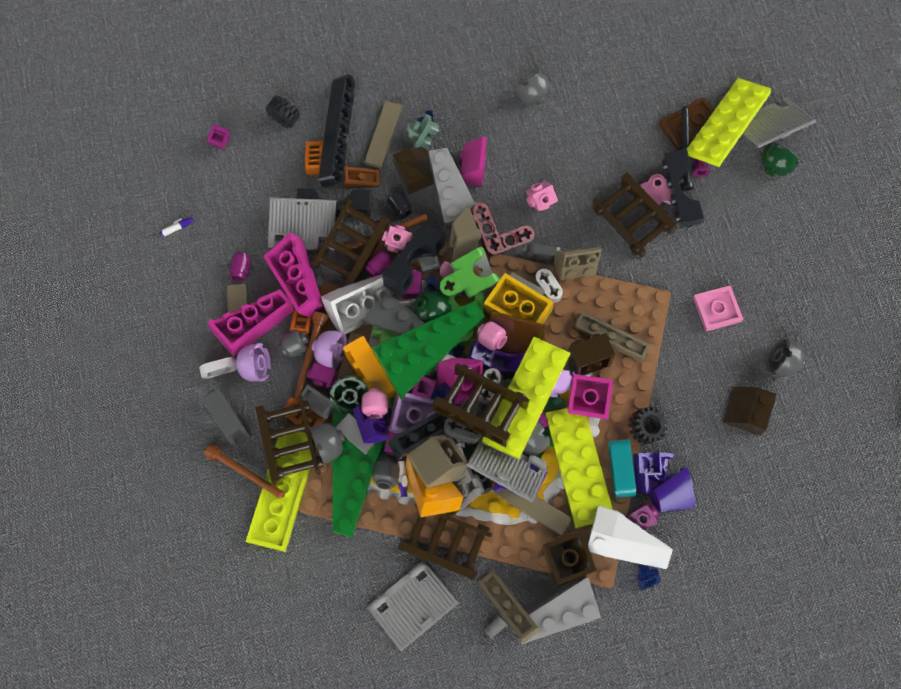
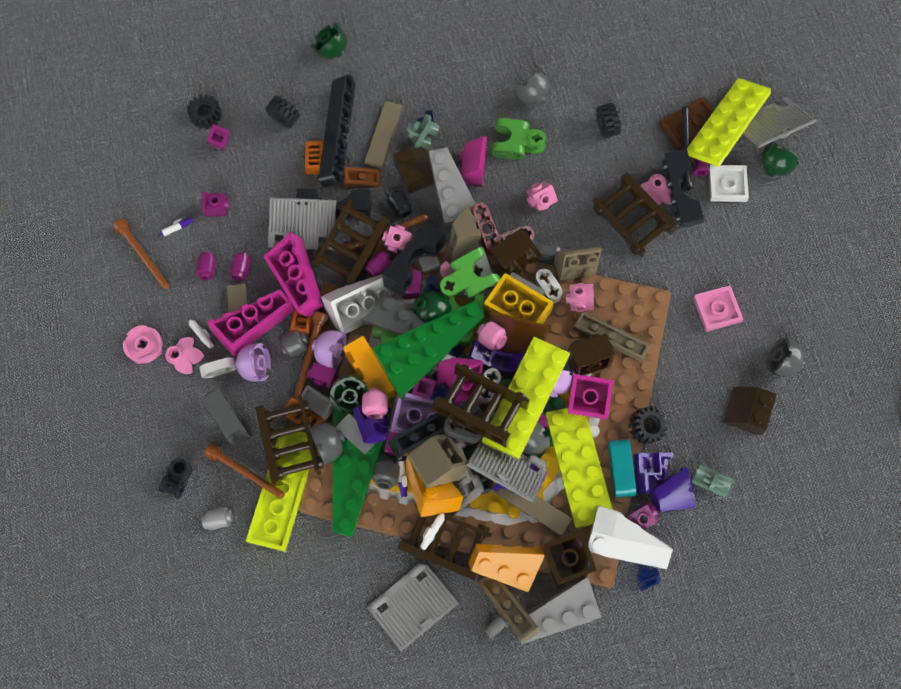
(122, 227): none -> dark orange piece
(133, 340): none -> bright pink plate
(176, 479): none -> black piece
(187, 355): none -> bright pink plate
(200, 103): none -> black tyre
(202, 334): none -> white piece
(206, 266): none -> magenta brick
(215, 204): none -> magenta brick
(216, 518): none -> light grey brick
(330, 42): none -> dark green cylinder
(430, 532): none -> white piece
(506, 564): none -> light orange wedge
(516, 252): none -> dark brown brick
(521, 139): none -> bright green piece
(580, 297): none -> bright pink brick
(608, 120): none -> black tyre
(713, 480): none -> sand green hips
(728, 183): none -> white plate

